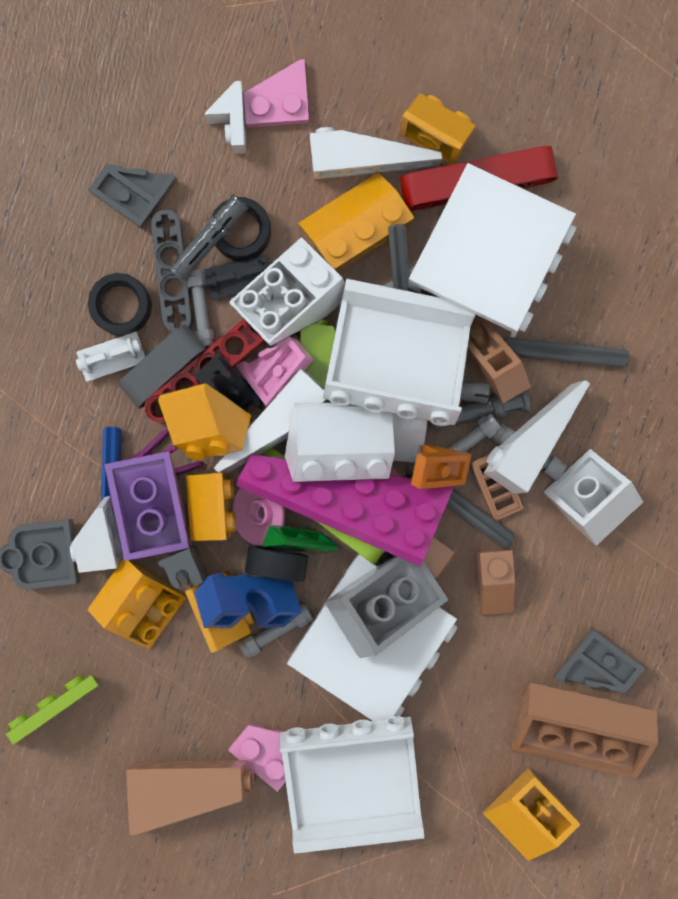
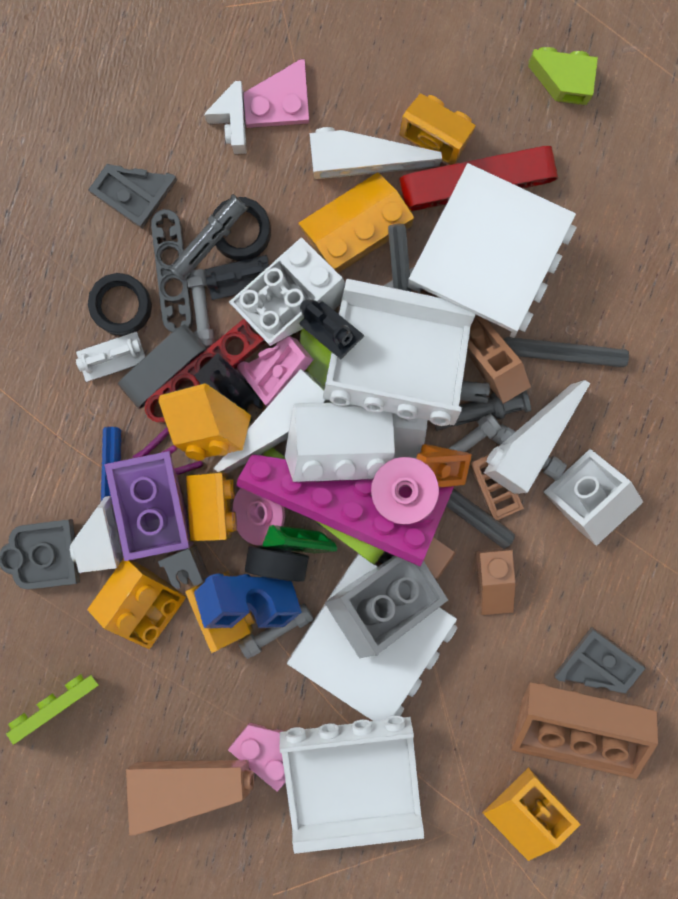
(329, 327): none -> black hinge
(401, 473): none -> bright pink dish
(565, 75): none -> lime slope

